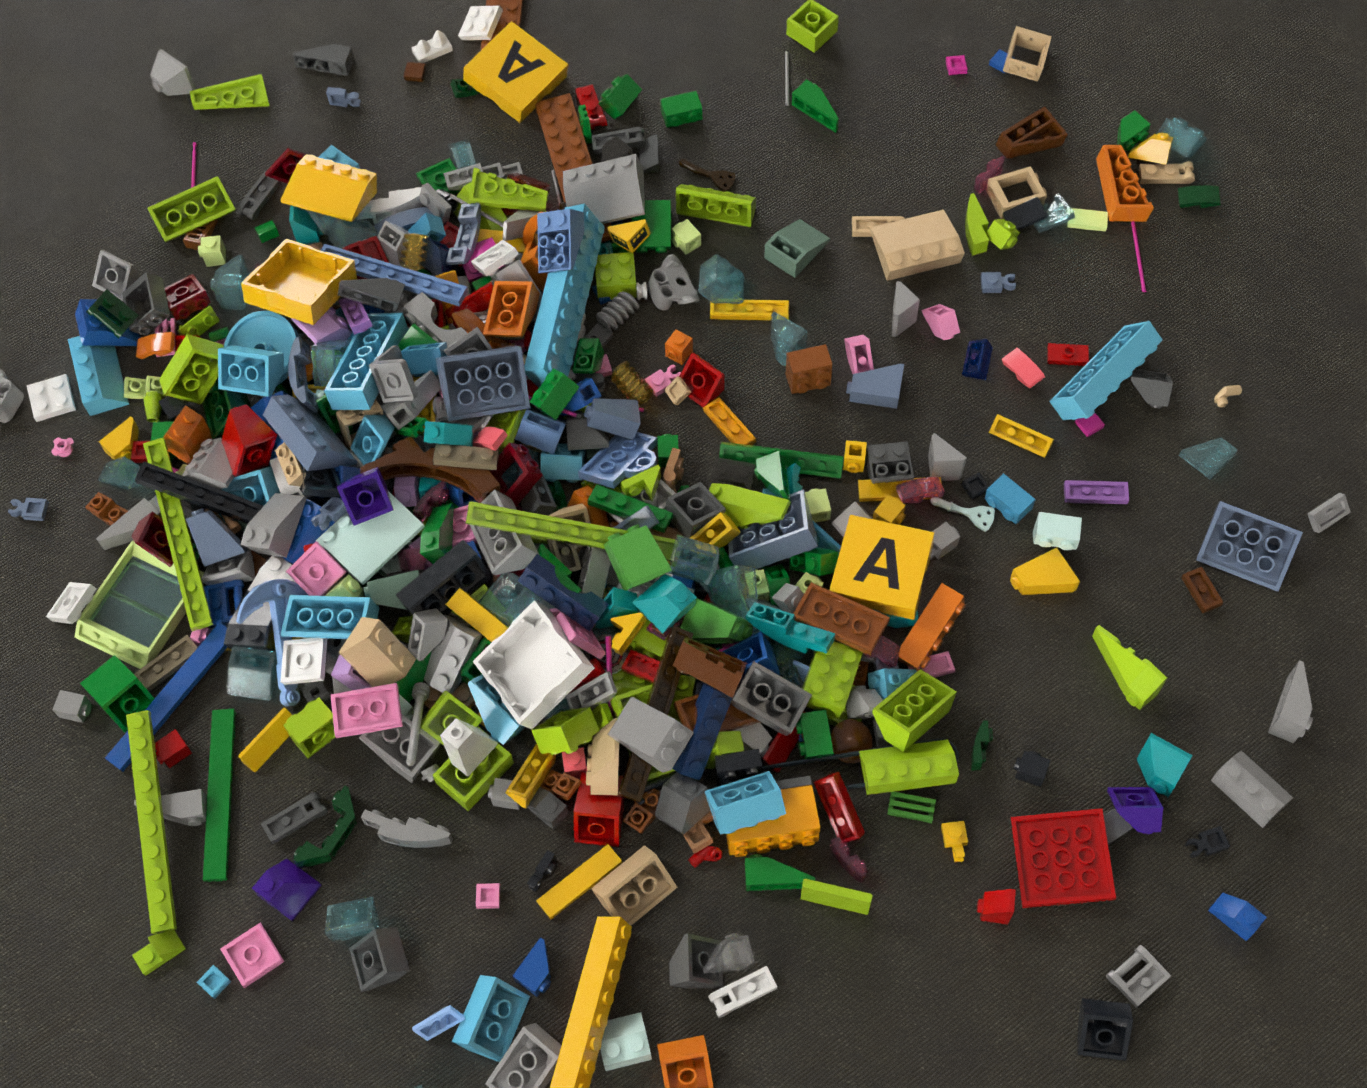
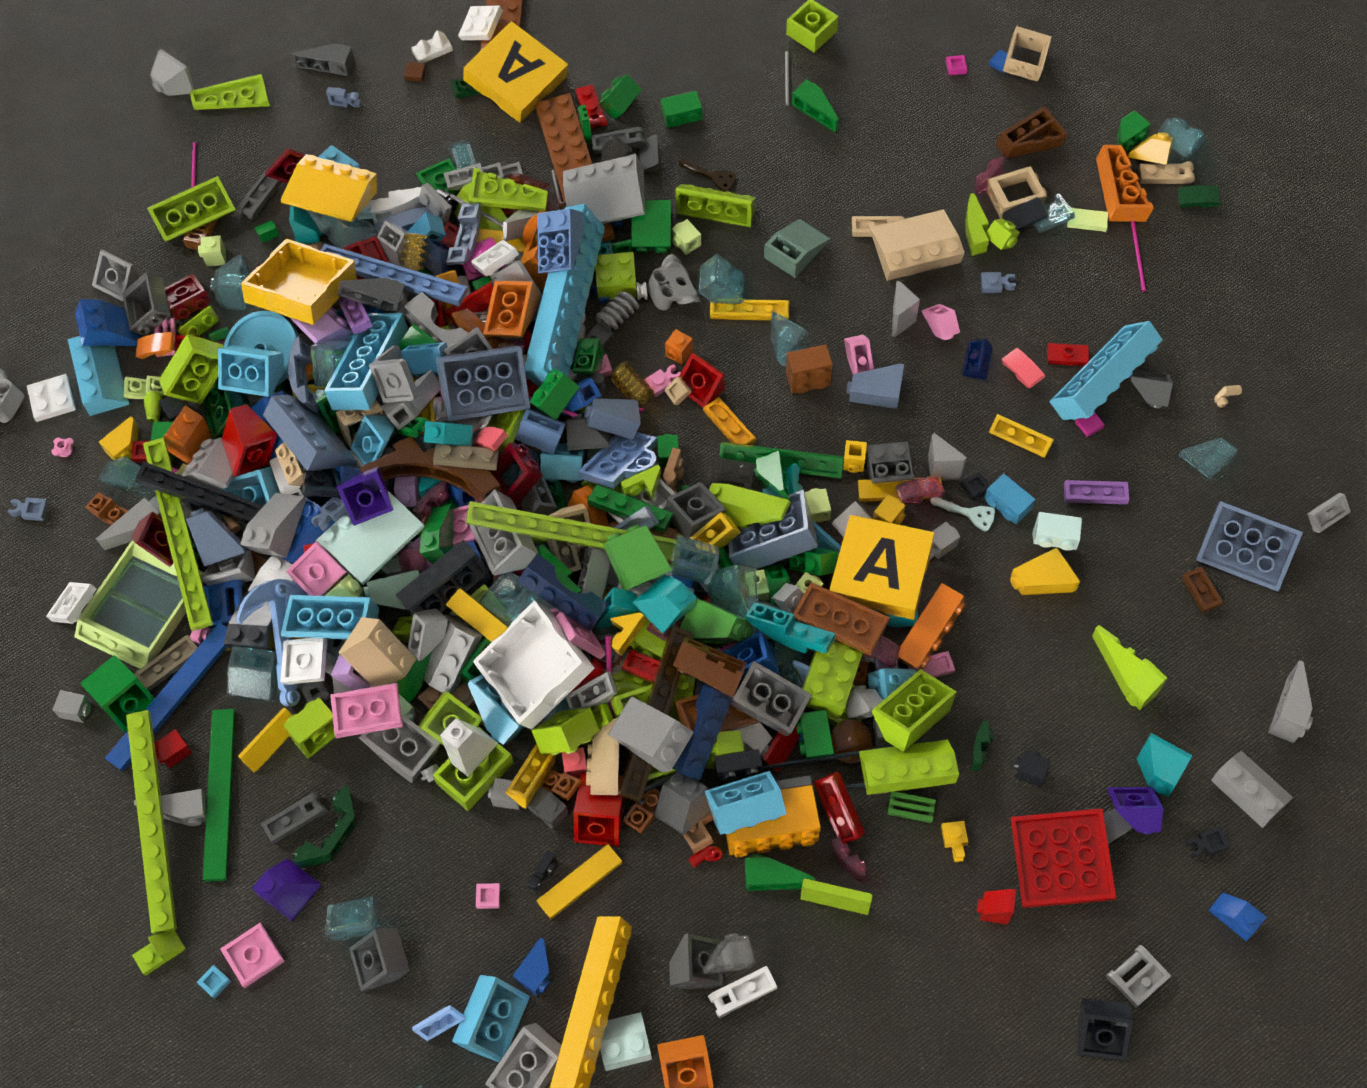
(115, 310): dark green plate -> none
(415, 834): light grey slope -> none
(420, 694): light grey piece -> none
(630, 234): yellow slope -> none
(635, 886): tan slope -> none

